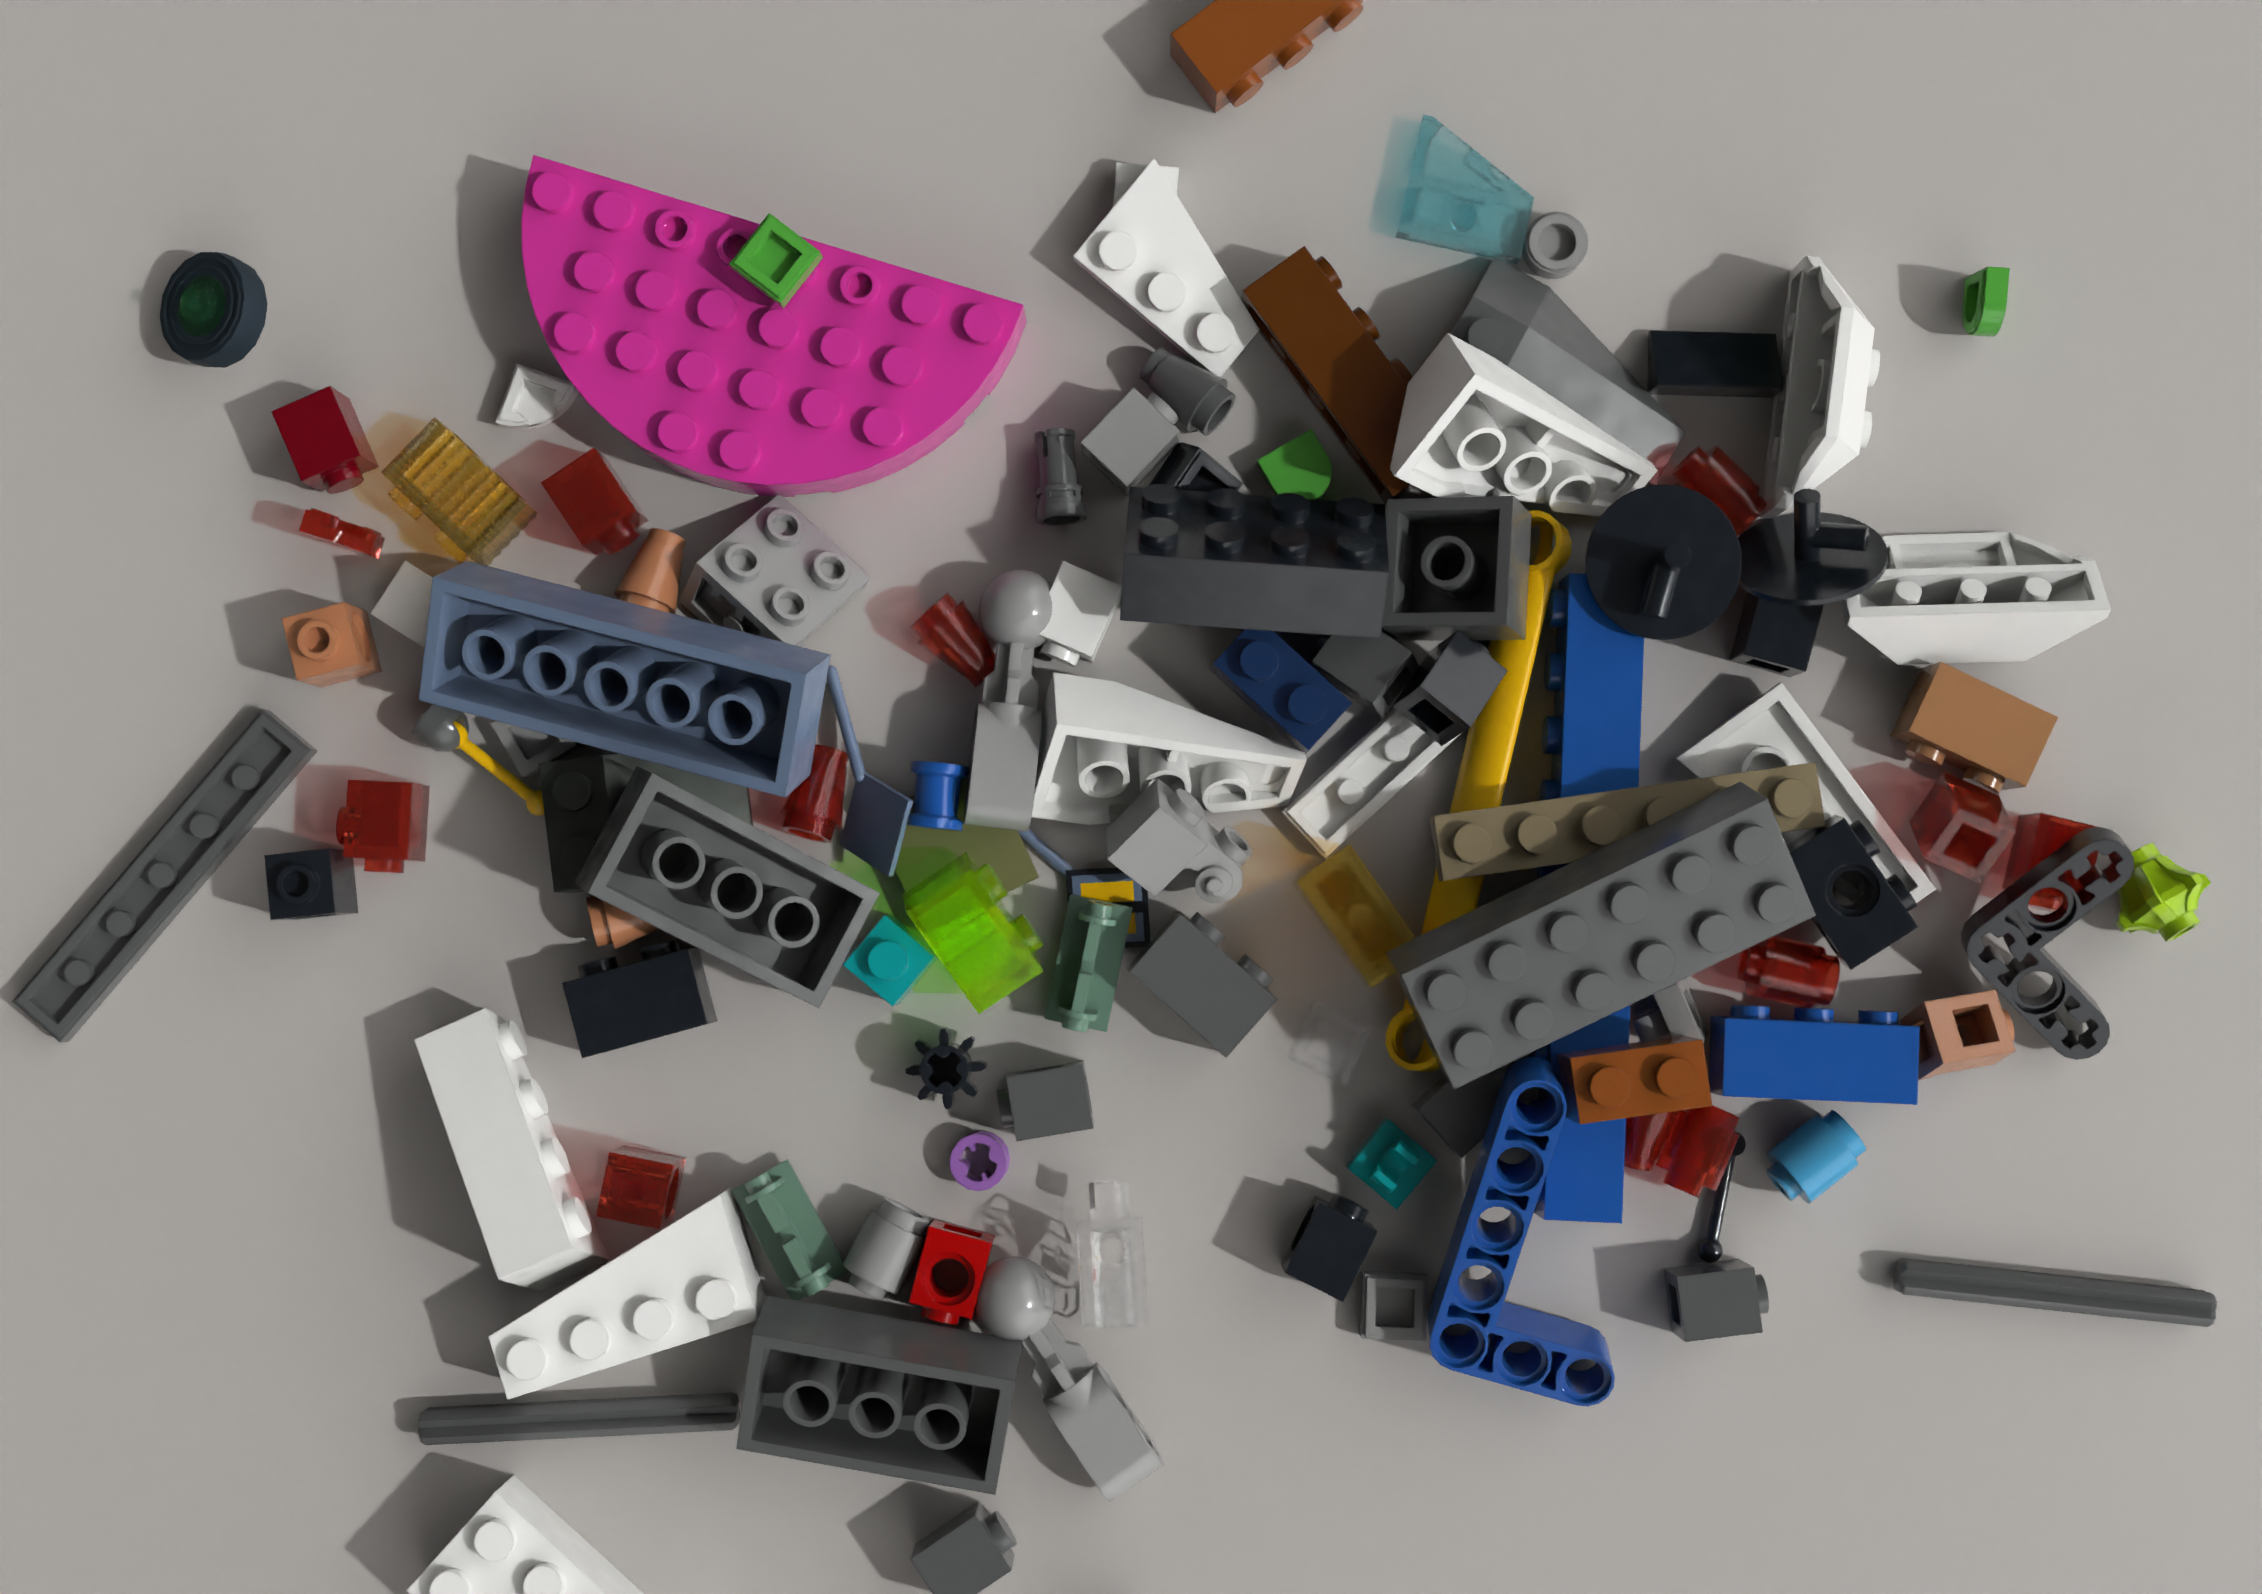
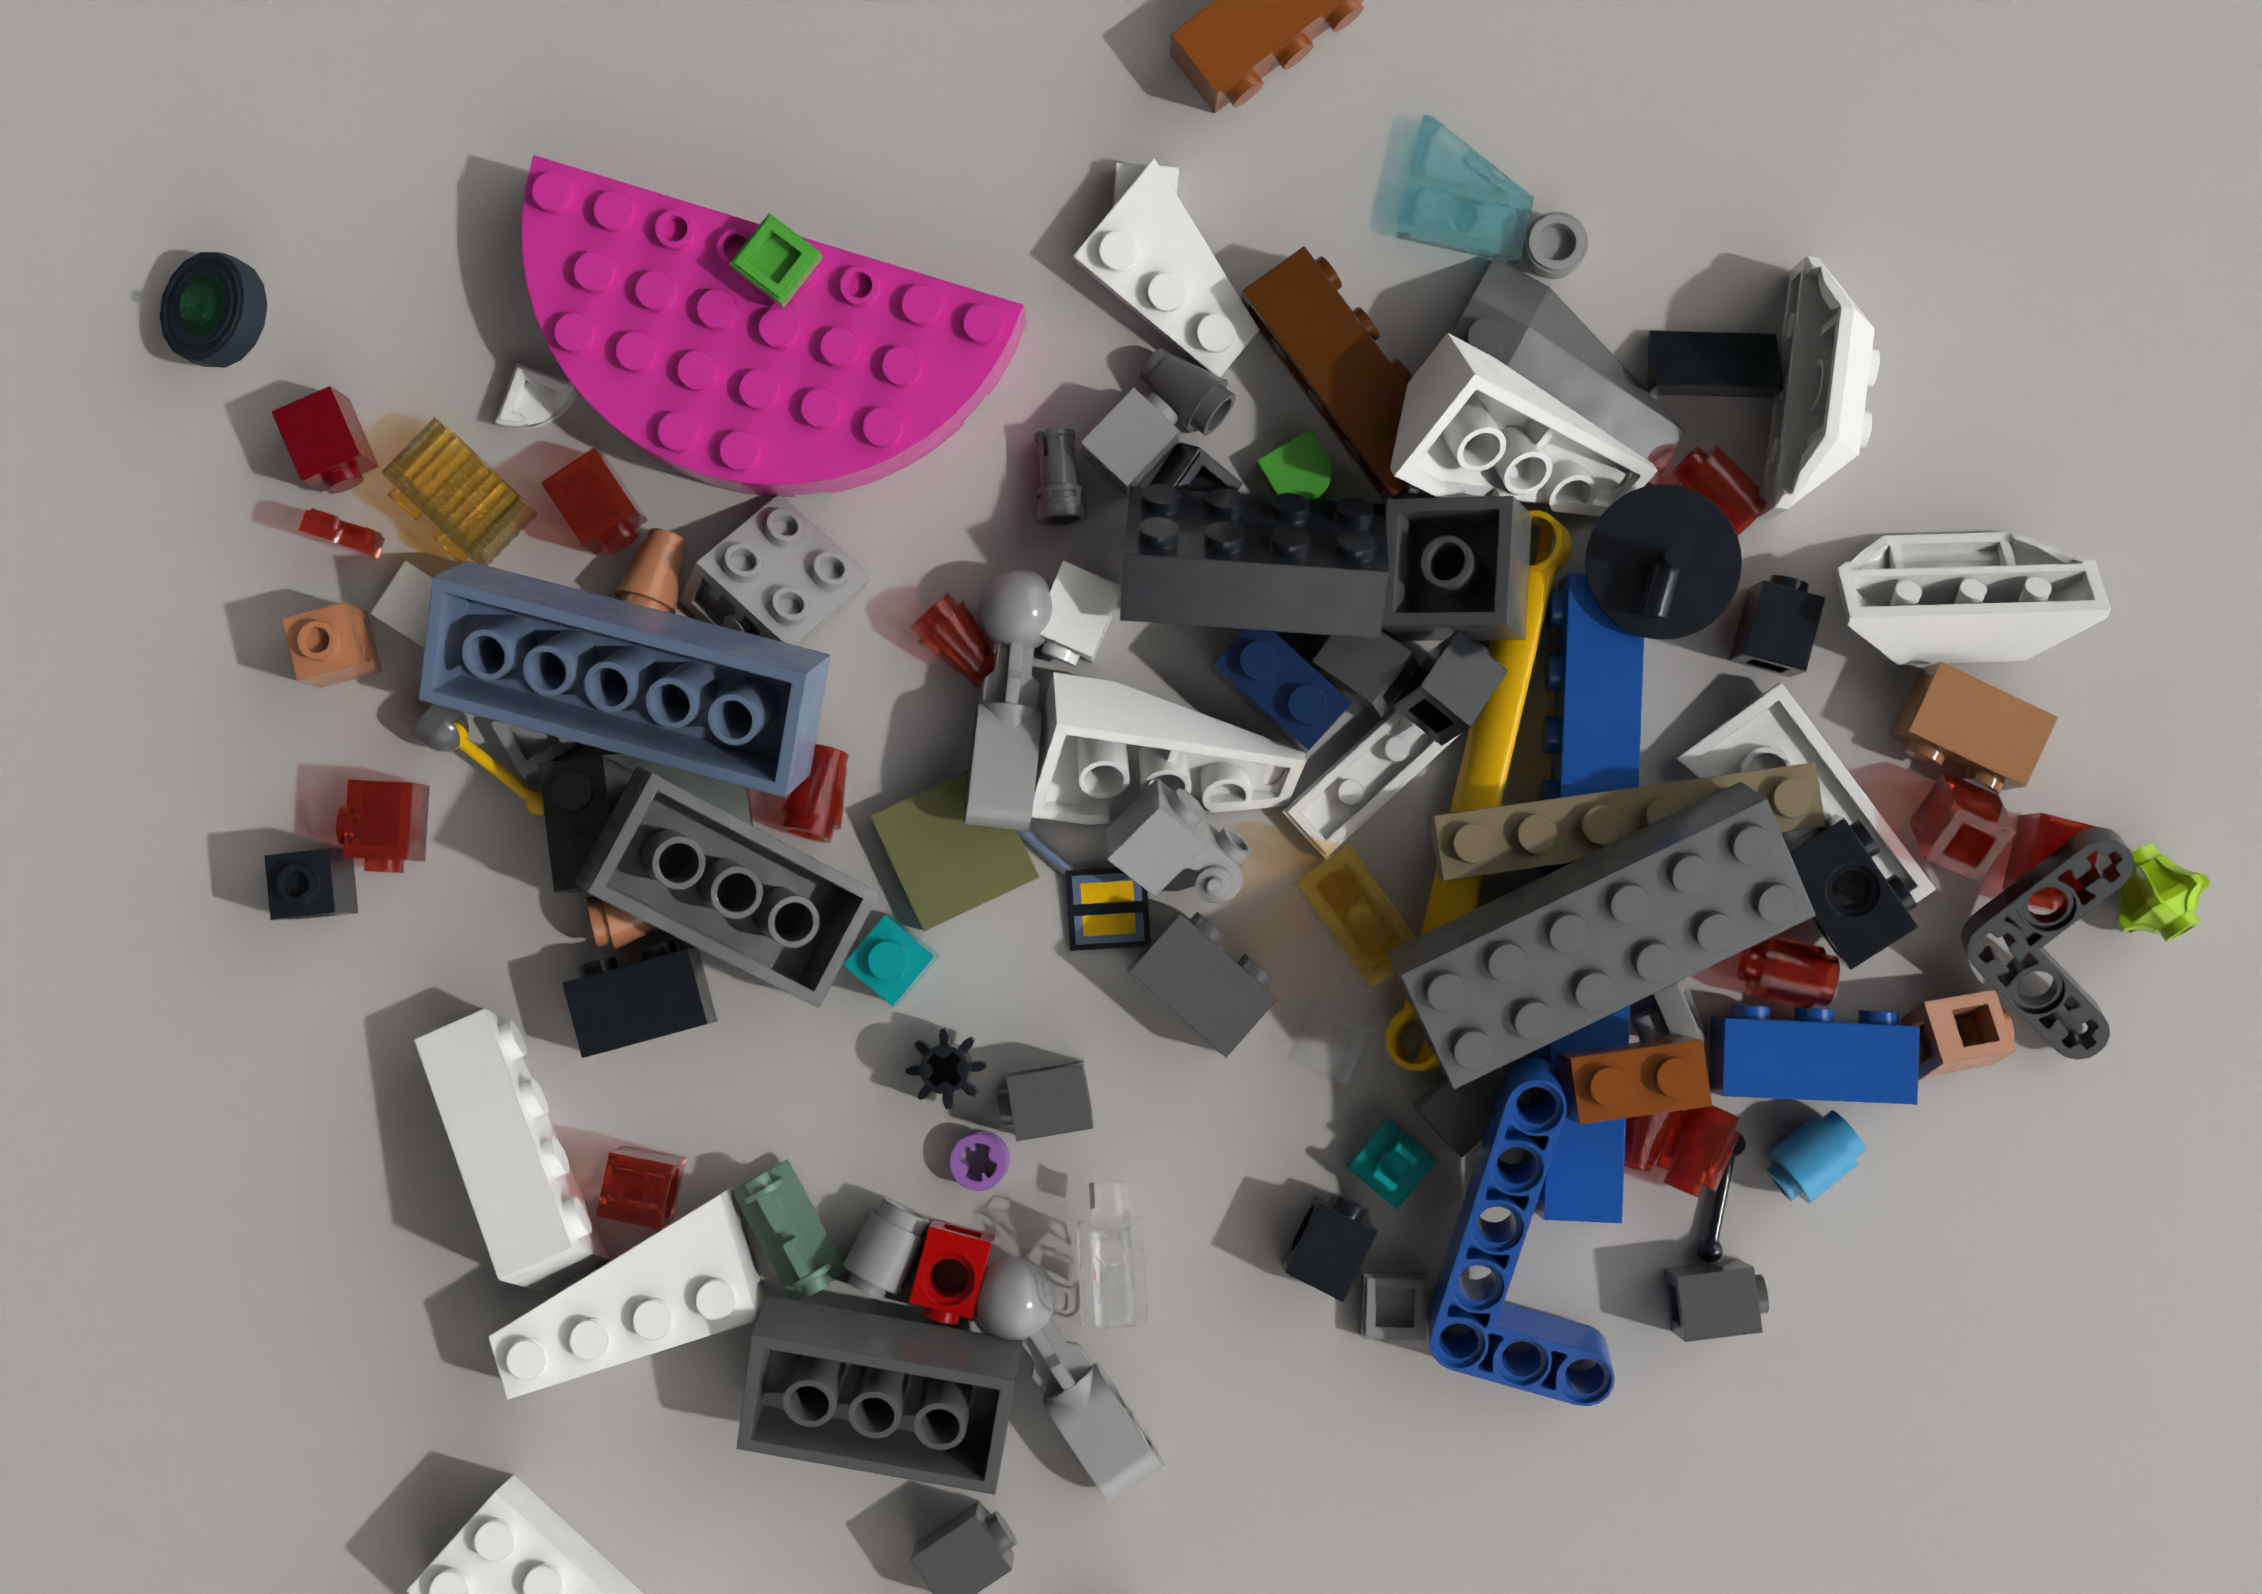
(164, 876): dark grey tile -> none
(579, 1418): dark grey axle -> none
(876, 810): sand blue piece -> none
(937, 795): blue bush -> none
(974, 932): clear neon green brick -> none
(1088, 964): sand green hinge -> none
(1810, 555): black shield -> none
(1985, 301): bright green tile -> none
(2054, 1292): dark grey axle -> none

